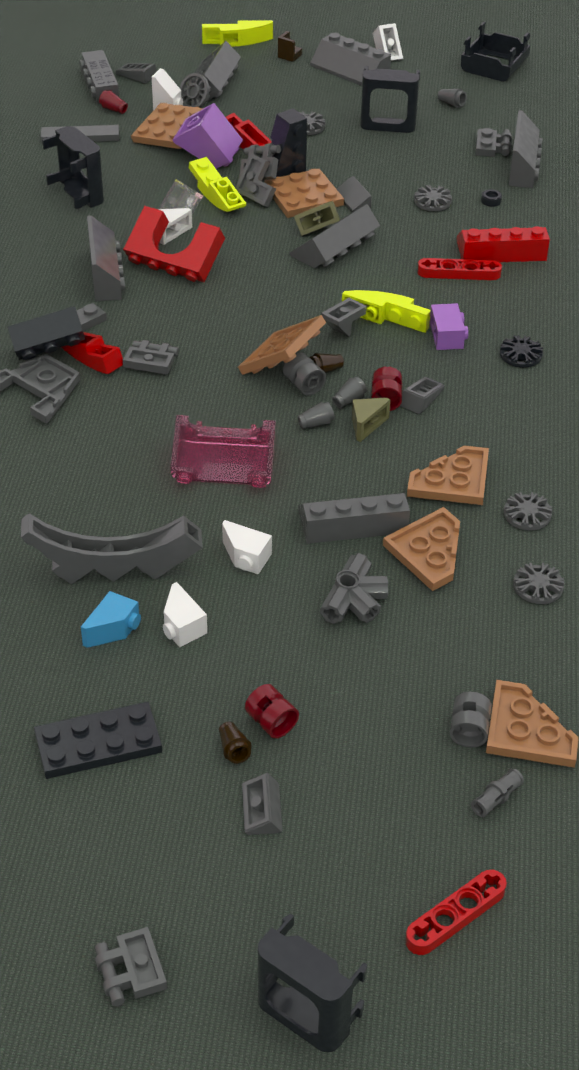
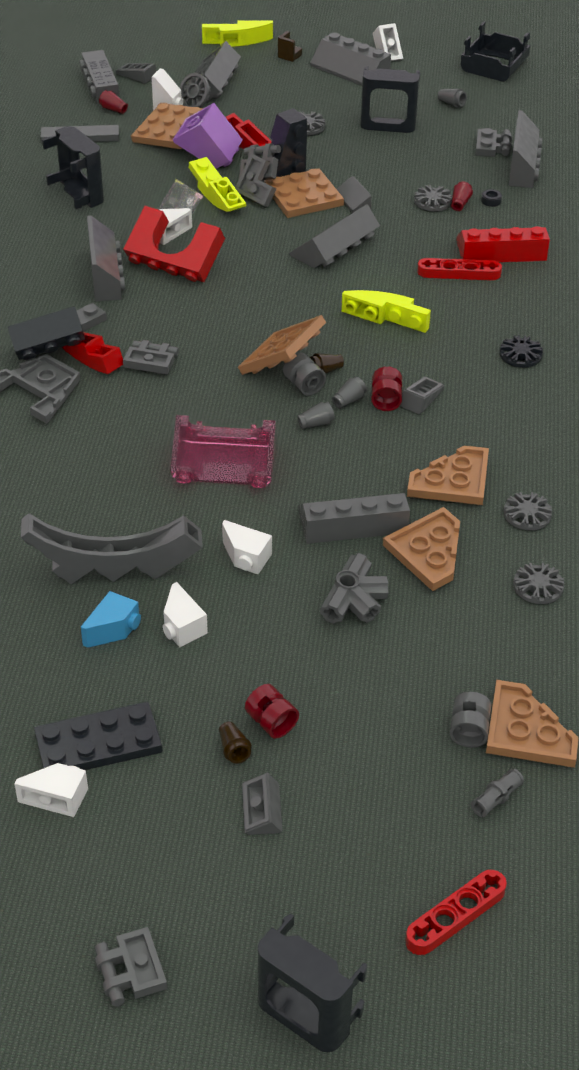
(53, 788): none -> white slope
(317, 218): olive slope -> none
(343, 314): dark grey slope -> none
(369, 415): olive slope -> none
(448, 326): medium lavender brick -> none
(461, 194): none -> dark red cone

